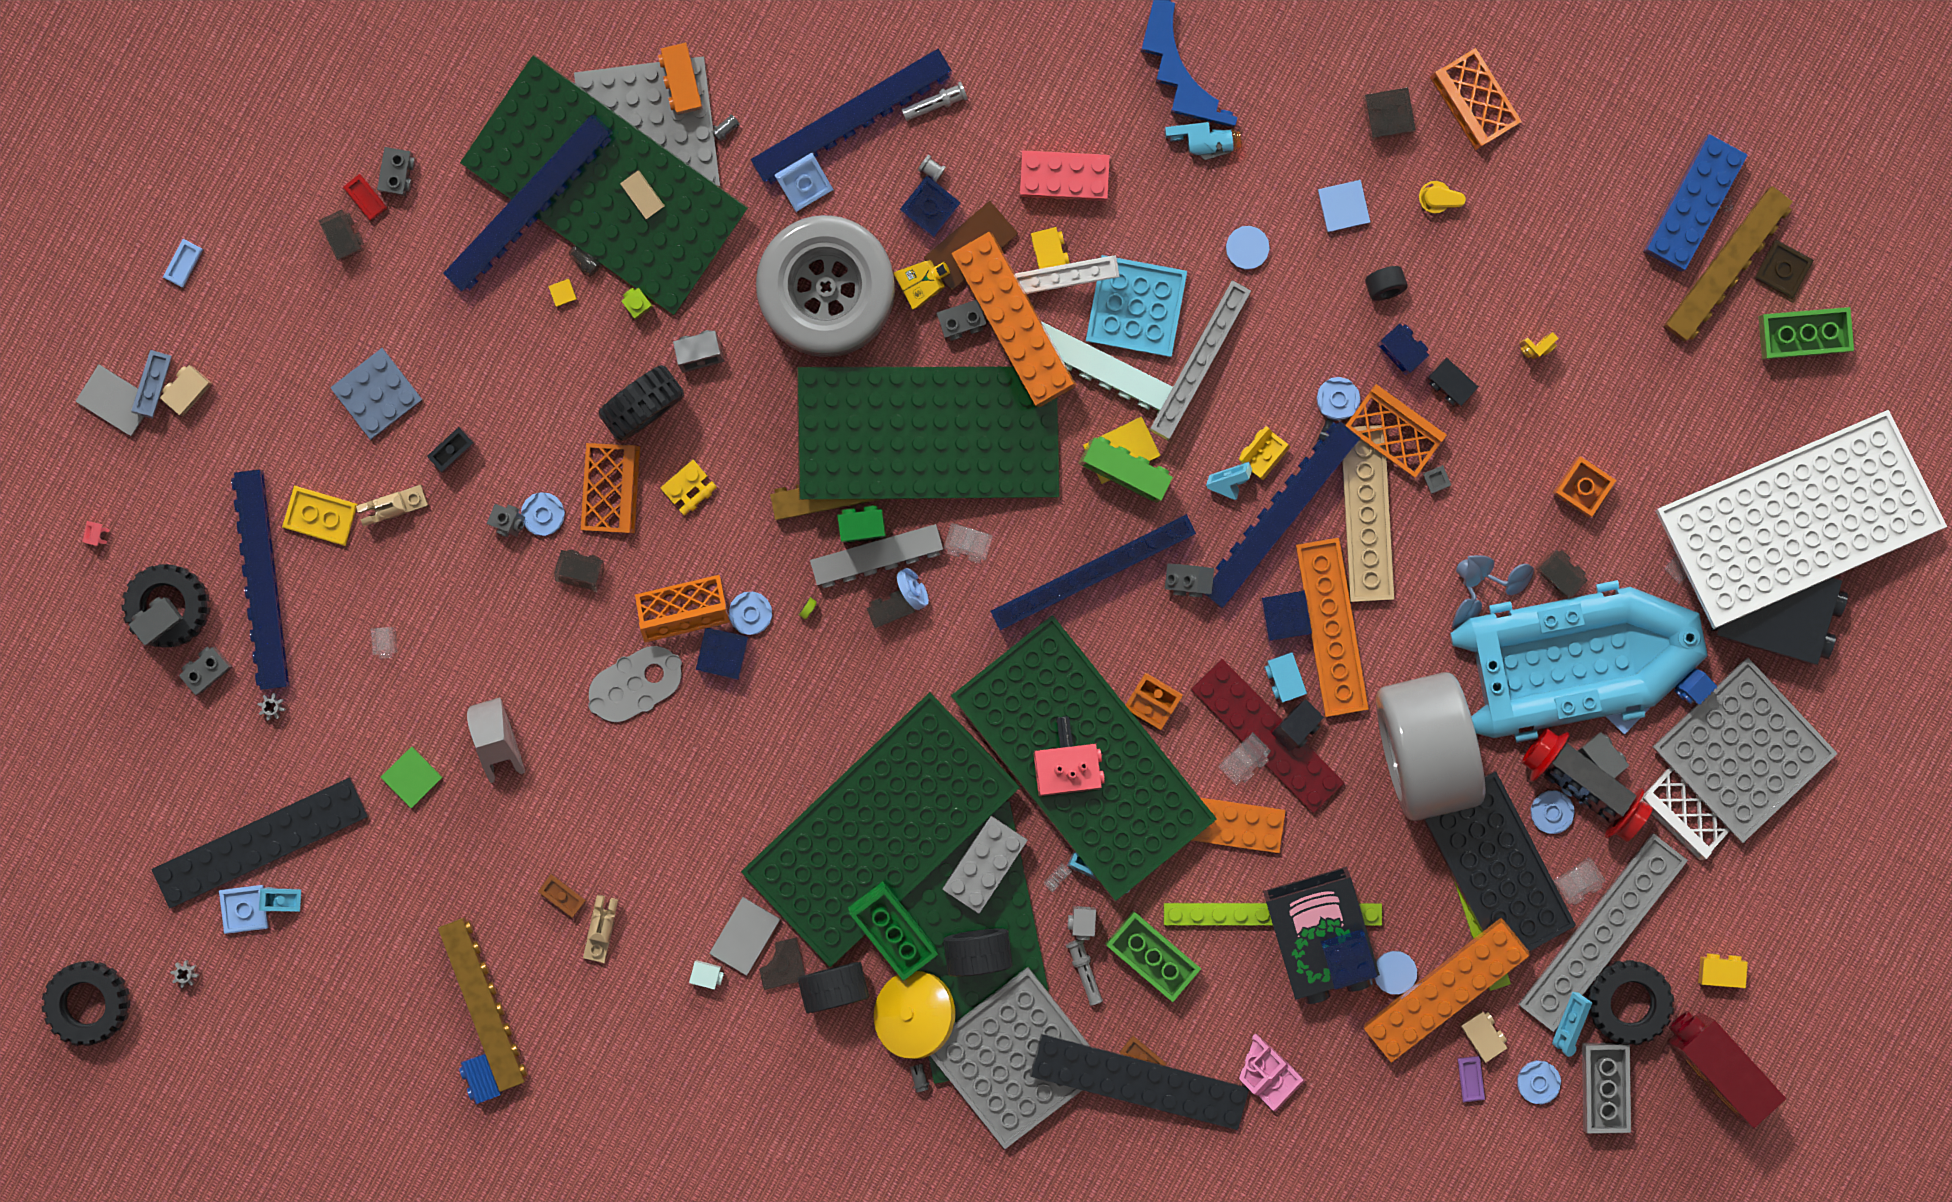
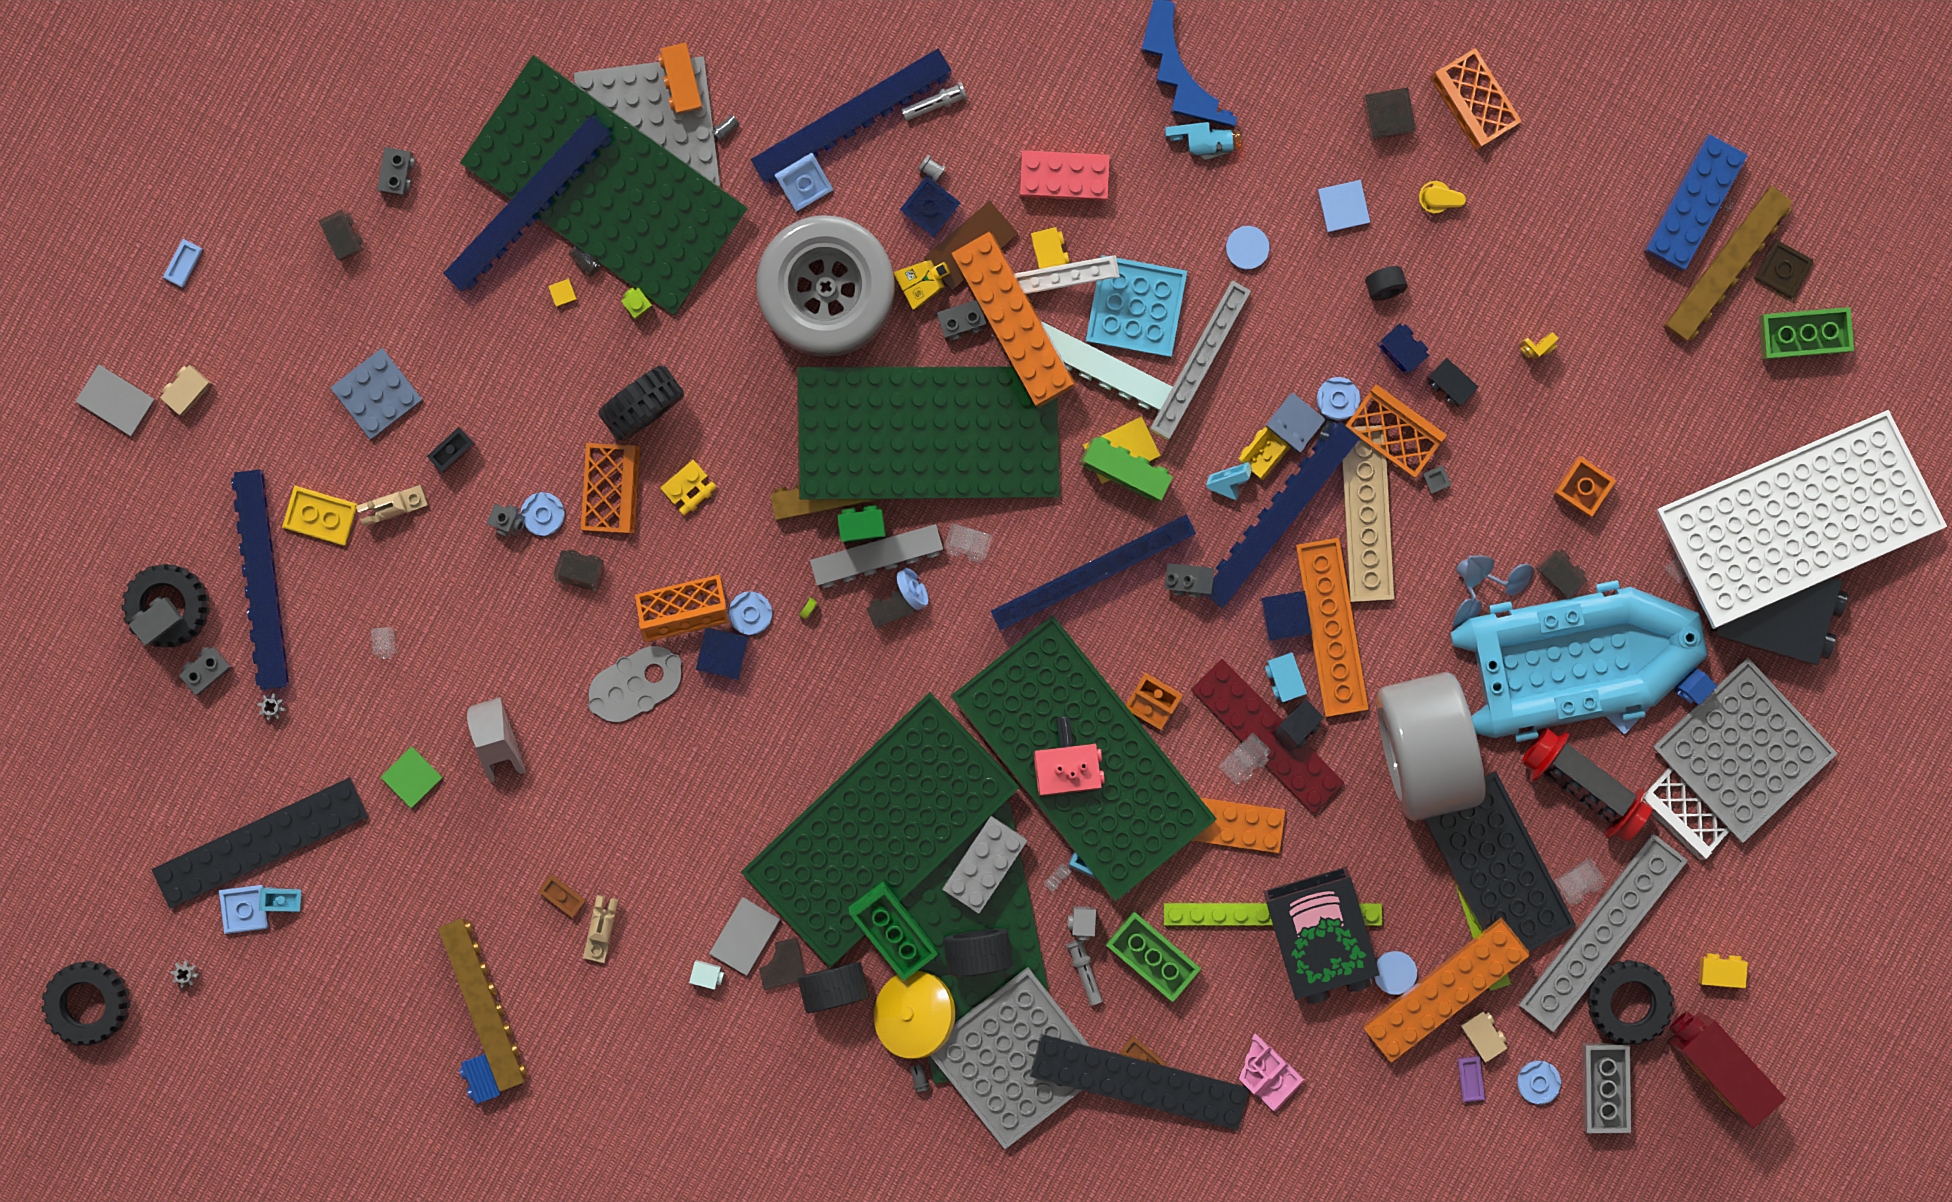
(93, 532): coral tile -> none
(151, 384): sand blue plate -> none
(365, 197): red tile -> none
(642, 194): tan tile -> none
(698, 351): brick -> none
(1295, 422): none -> sand blue bracket
(1349, 959): clear blue brick -> none
(1552, 812): light blue tile -> none
(1571, 1023): medium azure plate -> none
(1604, 755): dark grey brick -> none

